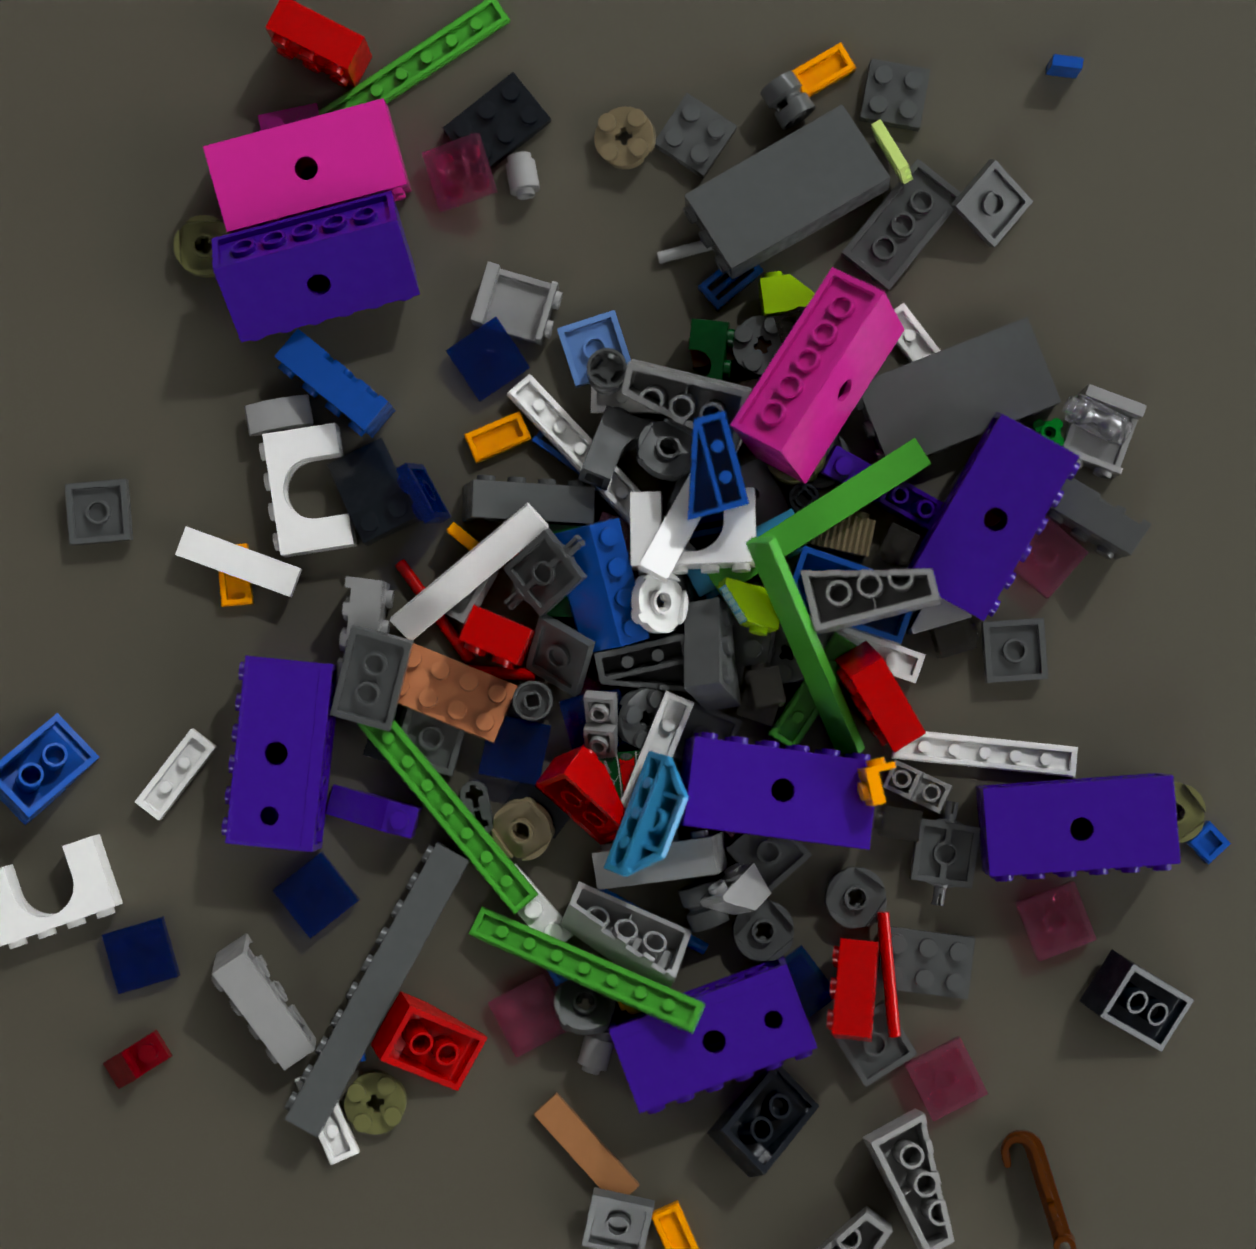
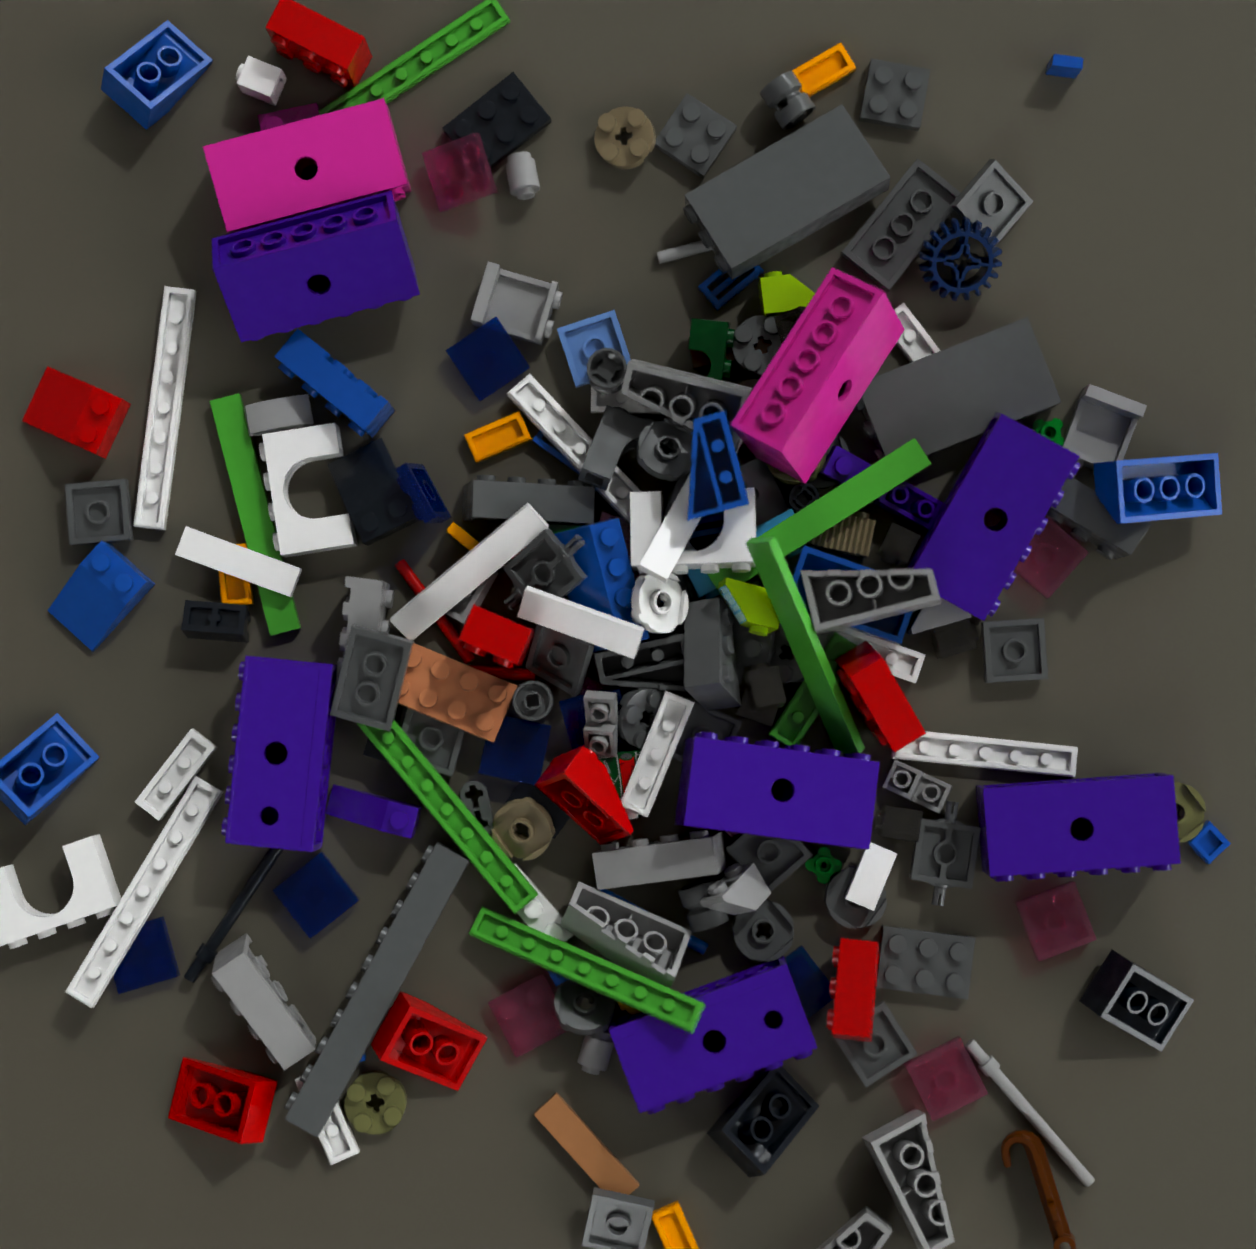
(76, 412): none -> red slope
(100, 595): none -> blue slope
(137, 1059): dark red slope -> none
(144, 892): none -> white tile
(154, 74): none -> blue slope
(165, 408): none -> white tile
(191, 236): olive plate -> none
(207, 952): none -> black bar
(216, 621): none -> black hinge
(222, 1100): none -> red slope
(252, 504): none -> bright green tile
(260, 80): none -> white brick
(580, 622): none -> white tile
(649, 817): dark azure wedge -> none
(814, 864): none -> green plate
(870, 784): light orange bracket -> none
(870, 876): none -> white tile
(888, 974): red bar -> none
(891, 152): yellowish green tile -> none
(961, 246): none -> dark blue gear
(990, 1067): none -> light grey bar
(1110, 426): clear piece -> none
(1159, 487): none -> blue slope

